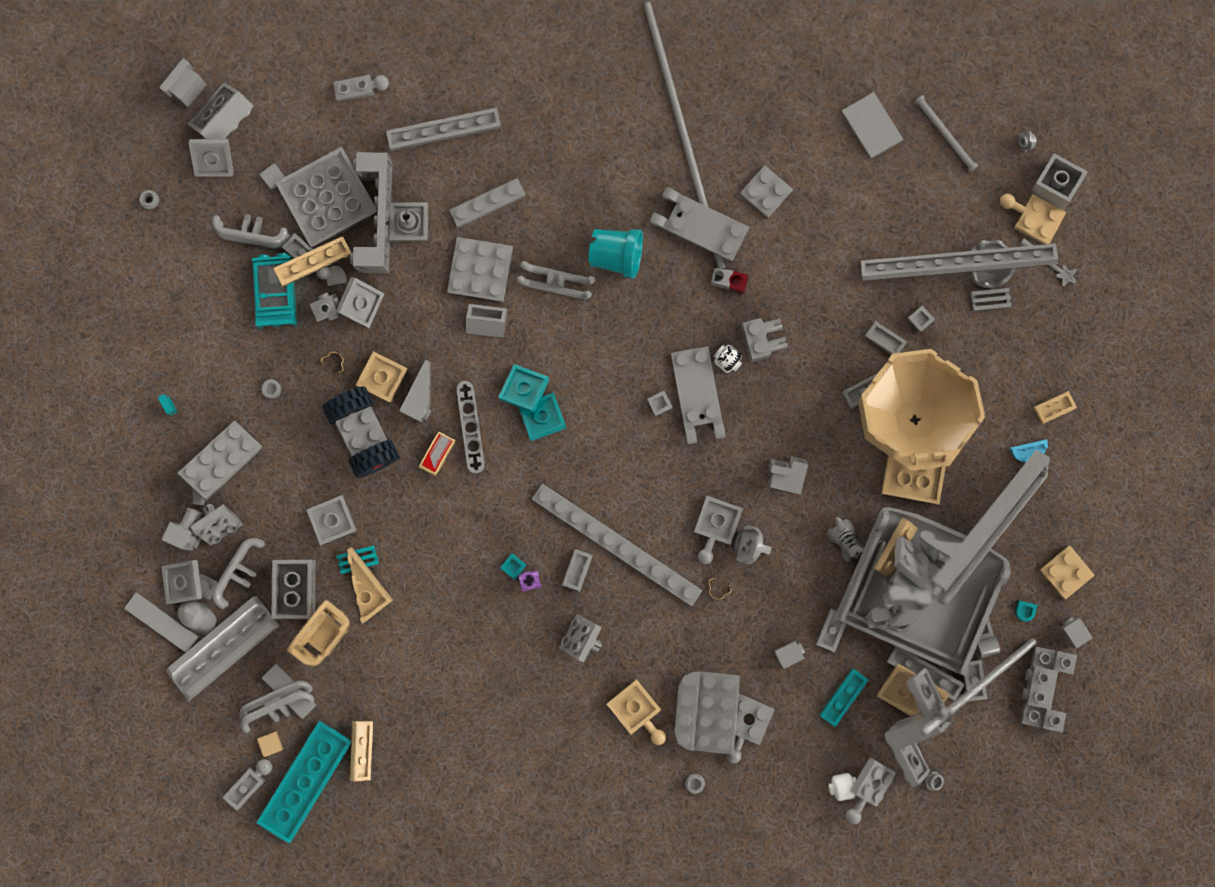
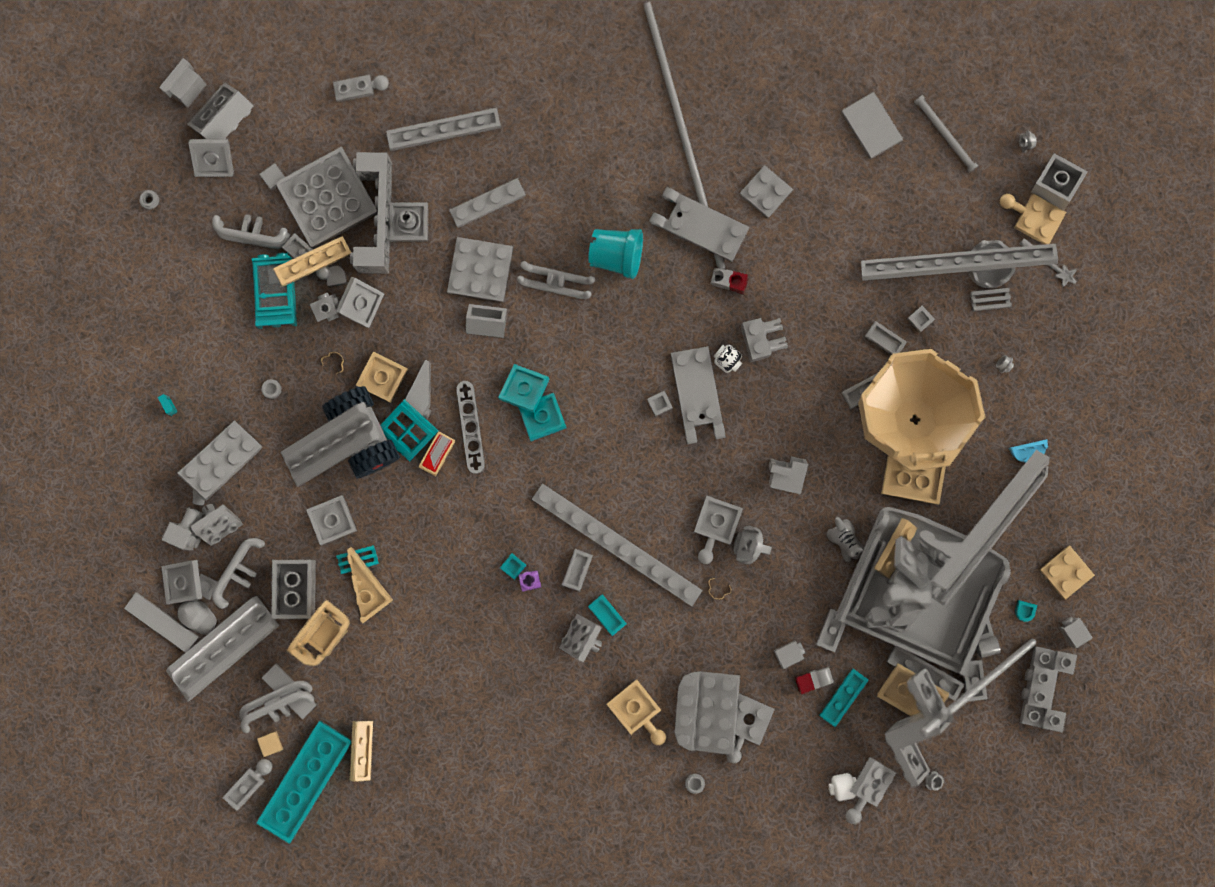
(330, 444): none -> light grey plate
(417, 419): none -> teal piece
(607, 615): none -> teal tile
(813, 680): none -> leg
(1005, 364): none -> light grey plate
(1054, 407): tan plate -> none

